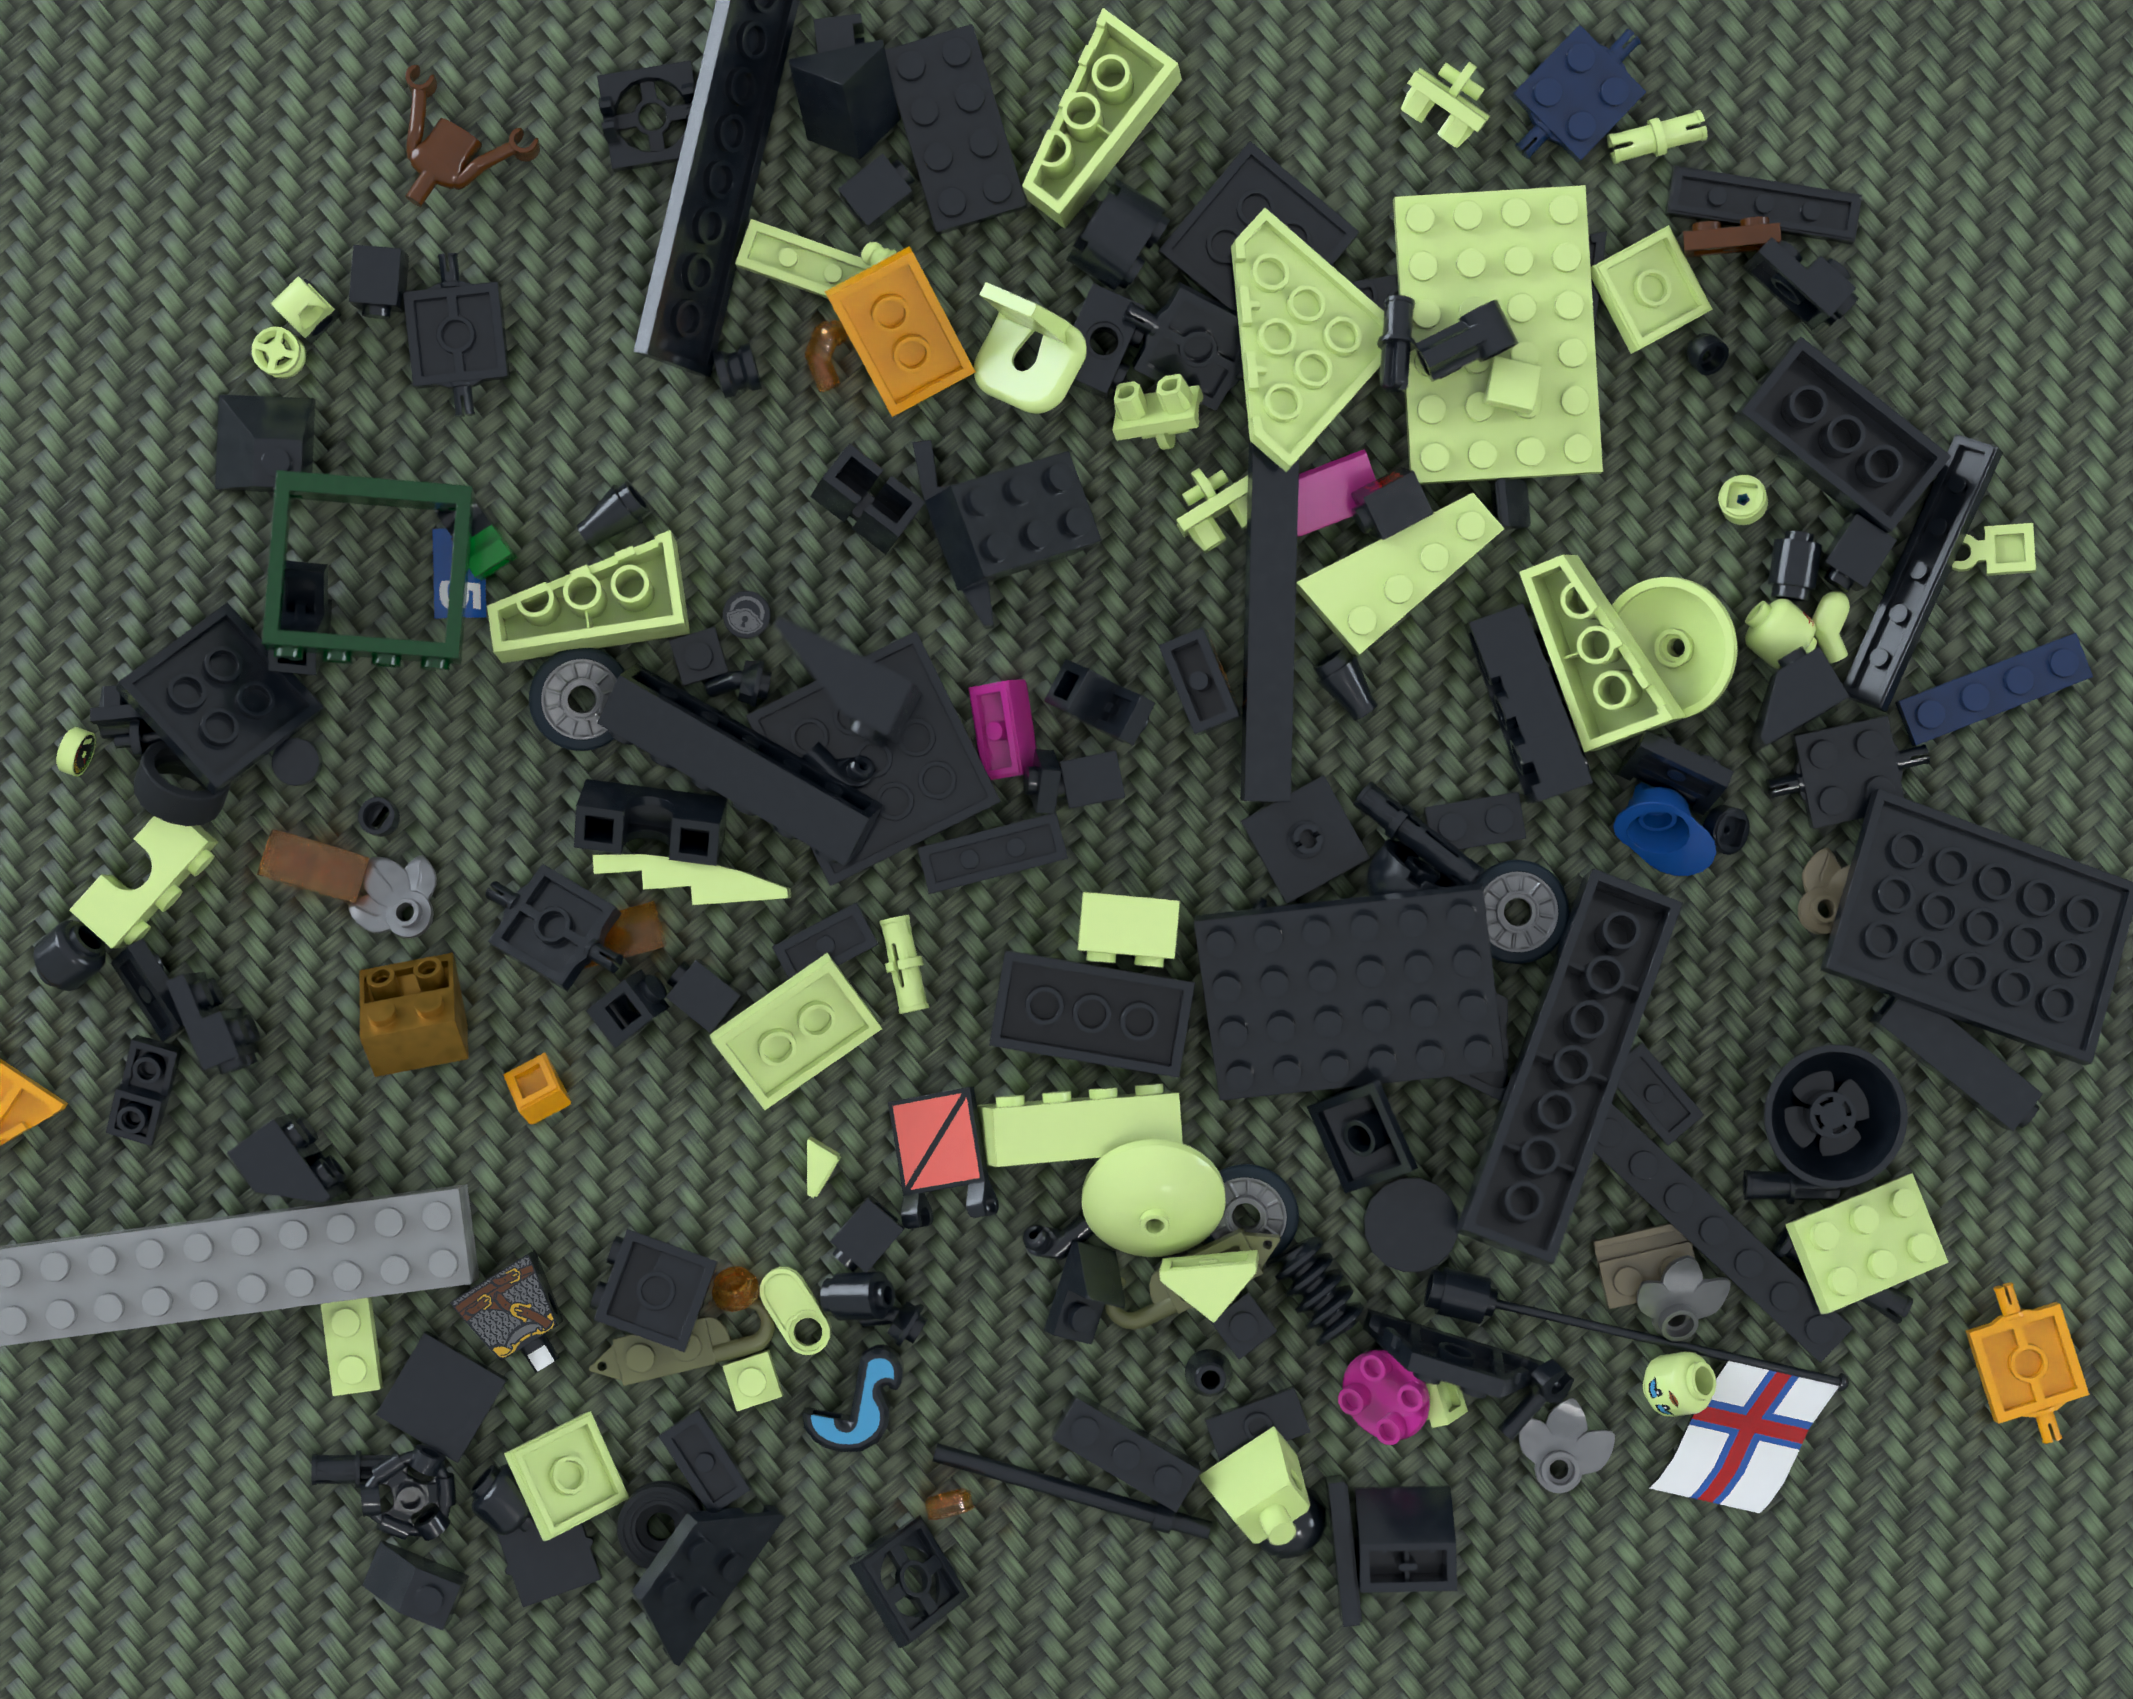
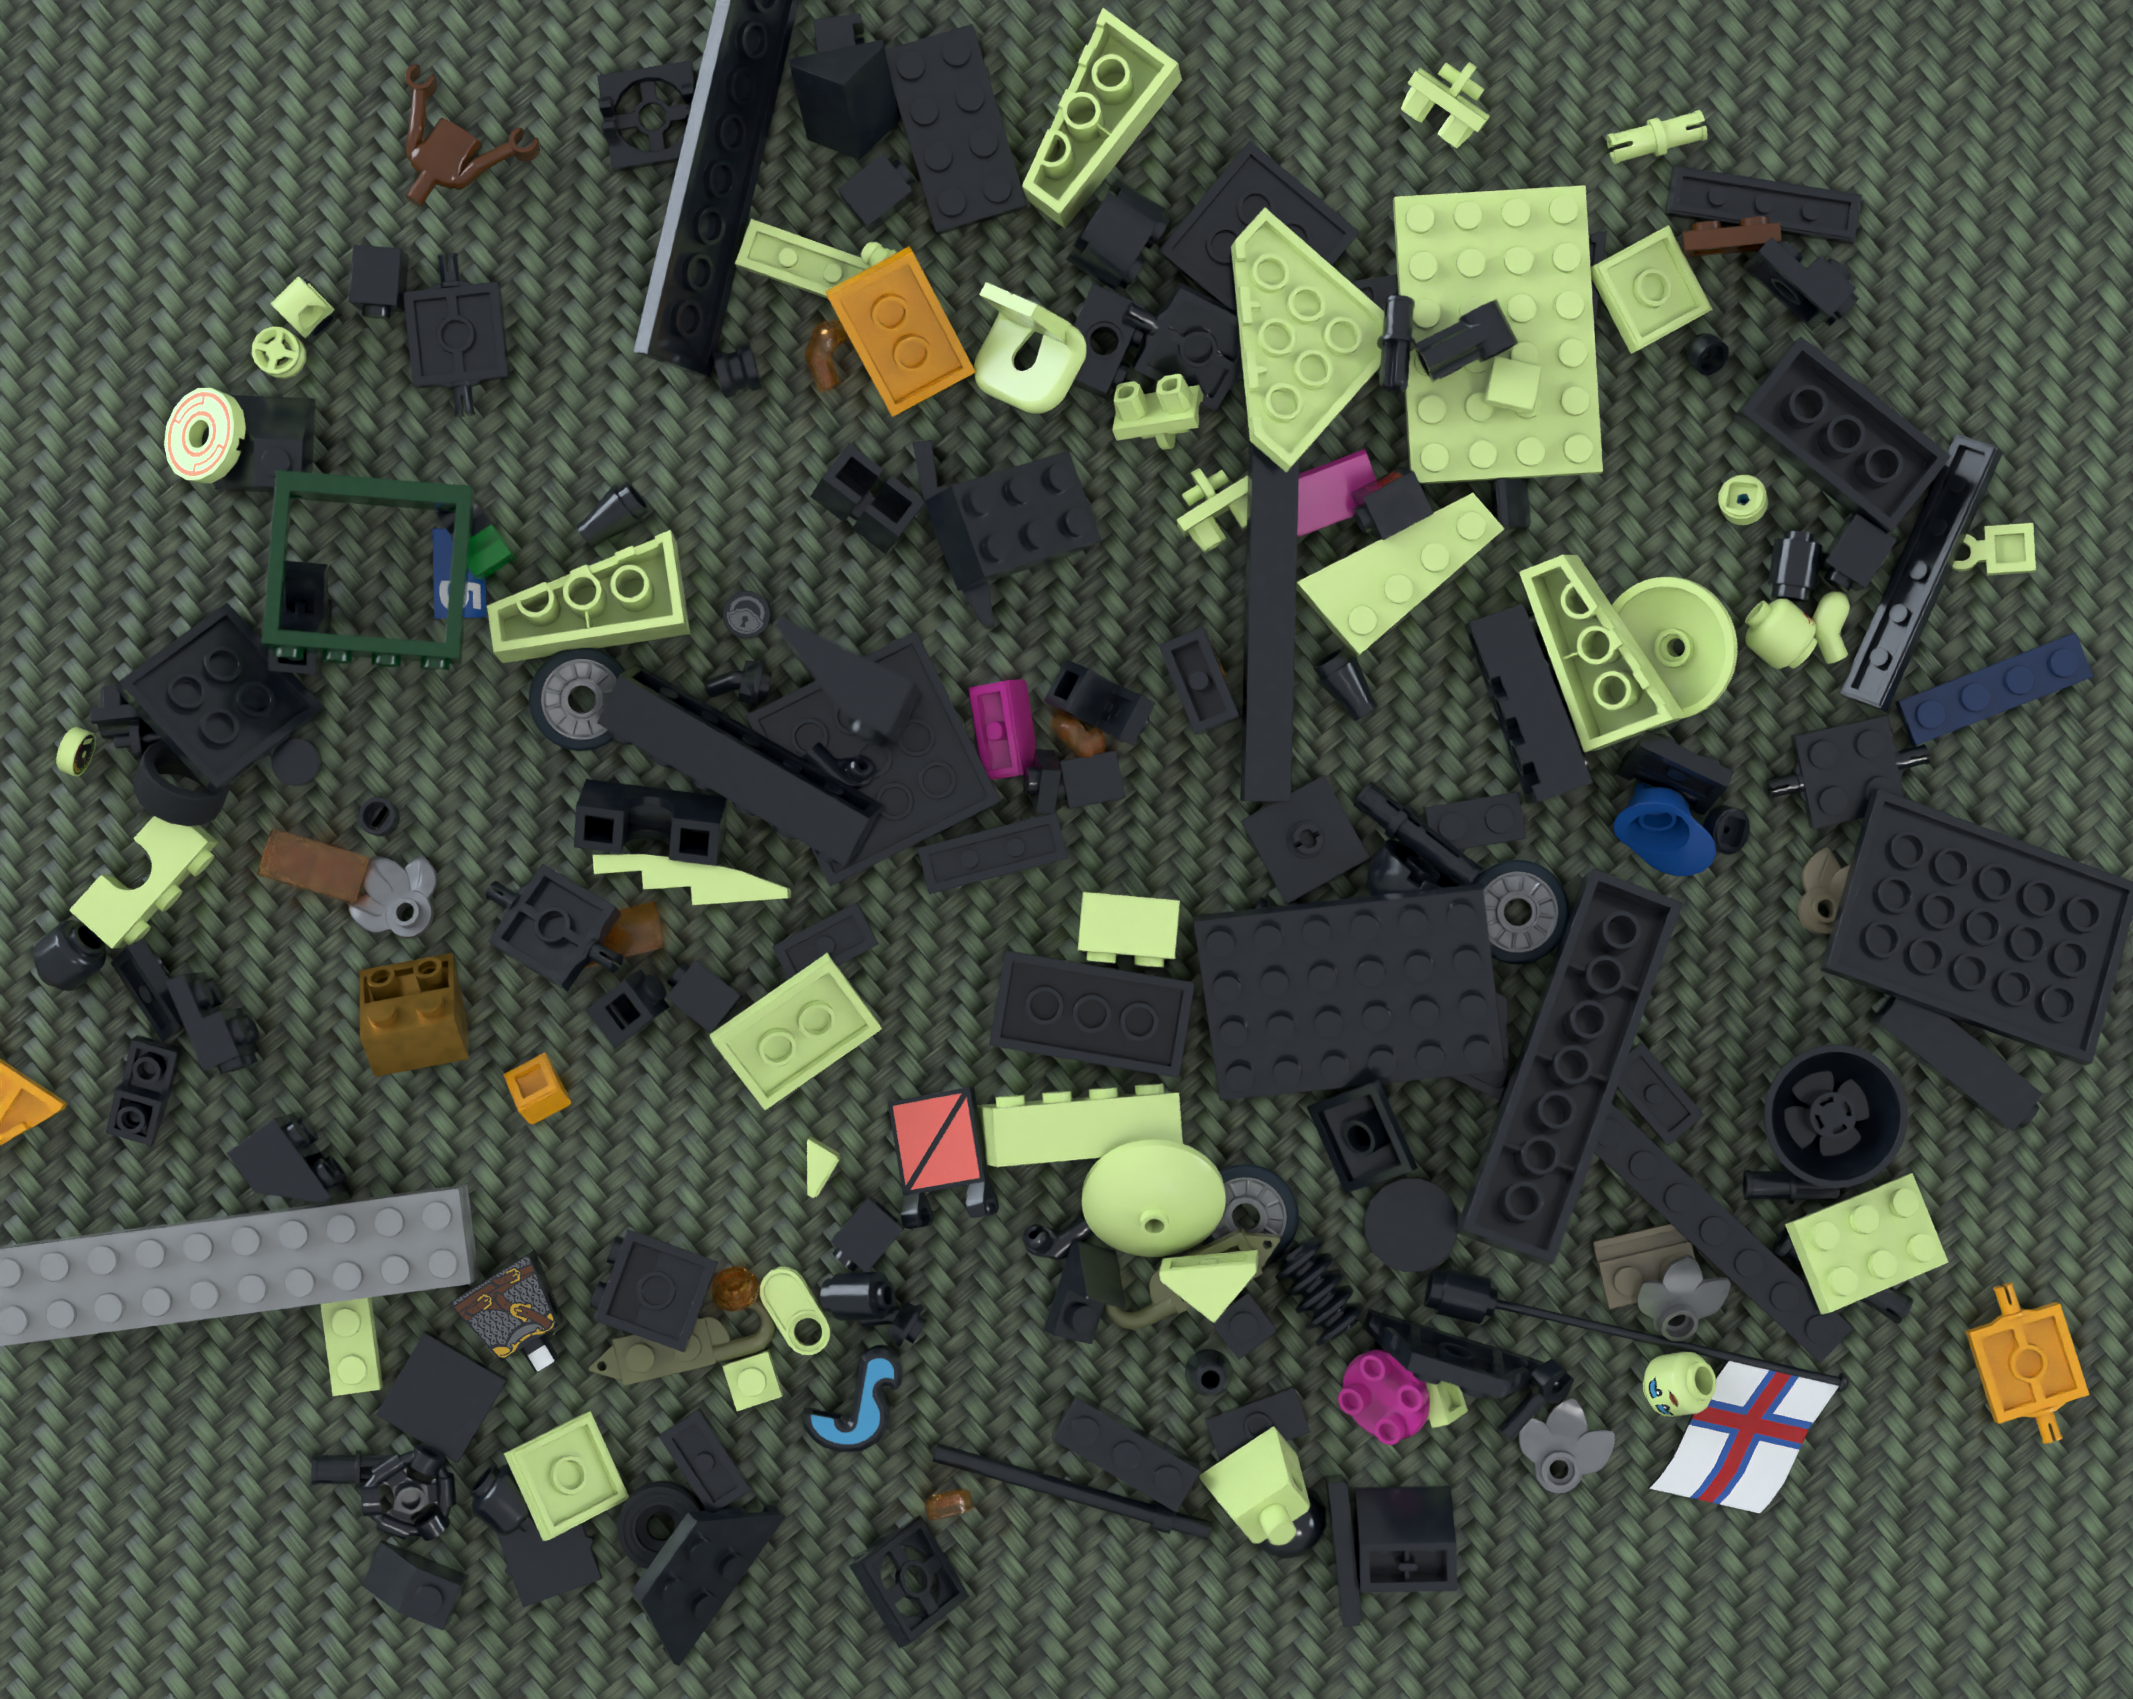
(185, 432): none -> yellowish green tile
(699, 656): black plate -> none
(904, 964): yellowish green pin -> none
(1076, 737): none -> clear orange arm
(1578, 93): dark blue plate -> none
(1796, 696): black slope -> none

